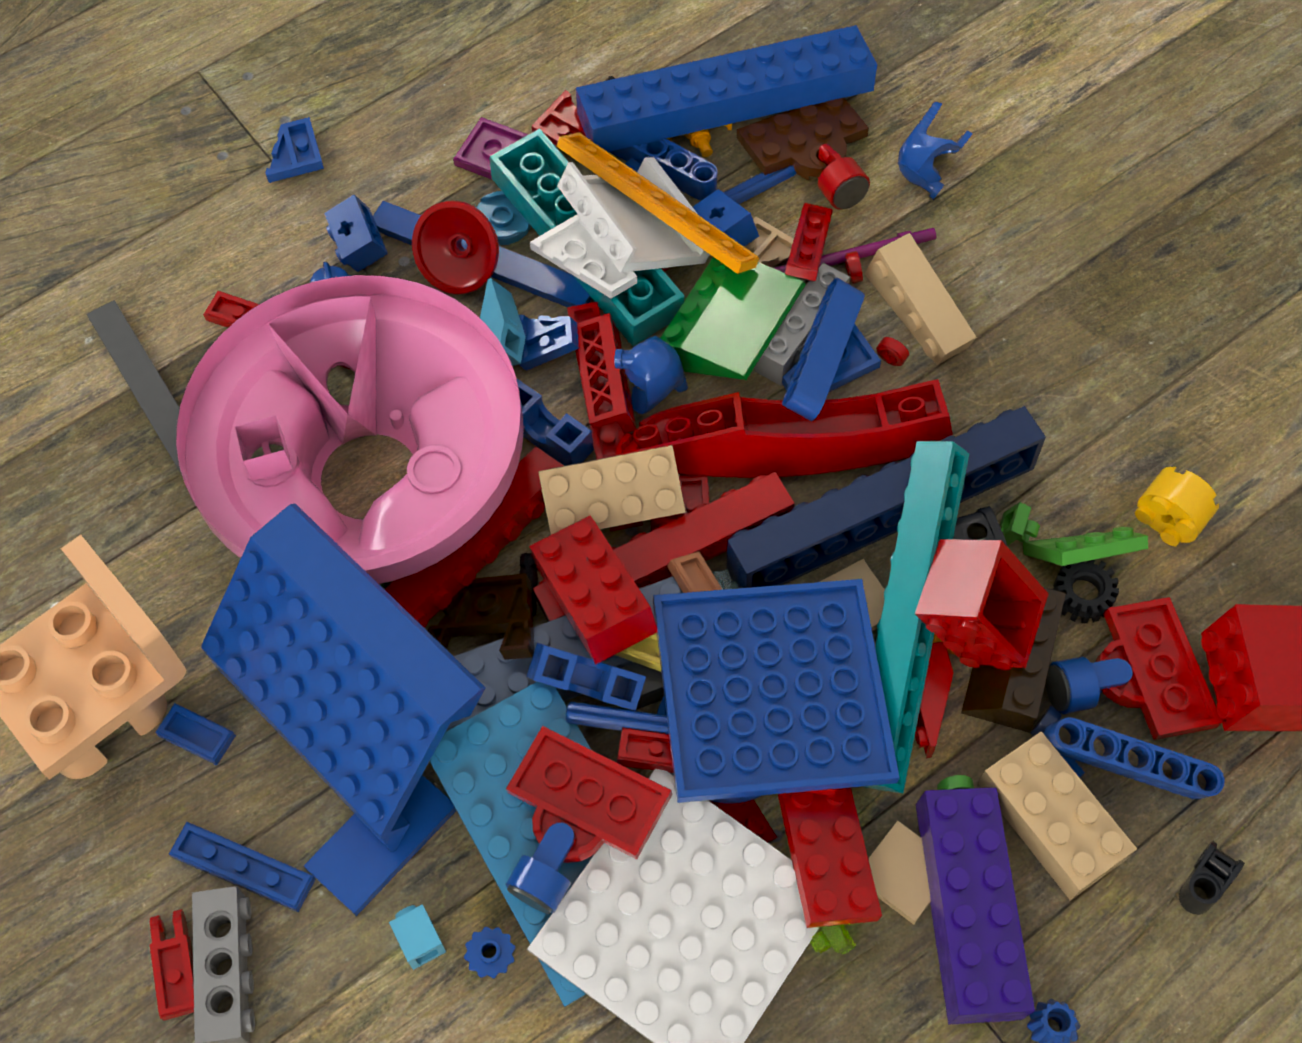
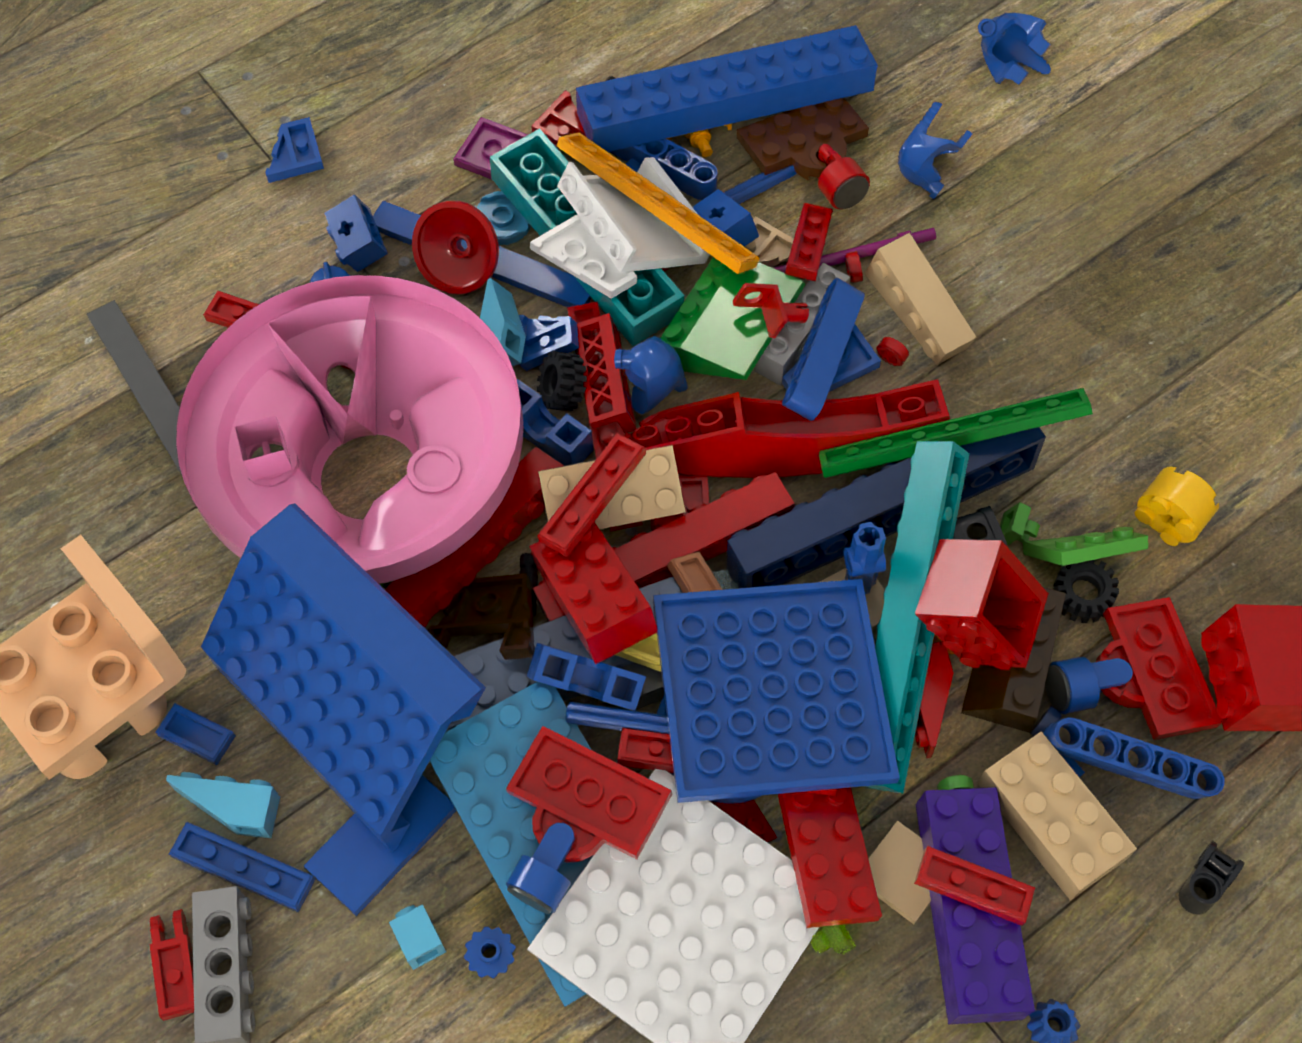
(238, 806): none -> medium azure slope
(562, 381): none -> black tyre
(591, 494): none -> red tile
(774, 310): none -> red bracket
(866, 555): none -> blue piece
(959, 430): none -> green tile
(975, 885): none -> red tile
(1013, 40): none -> blue piece

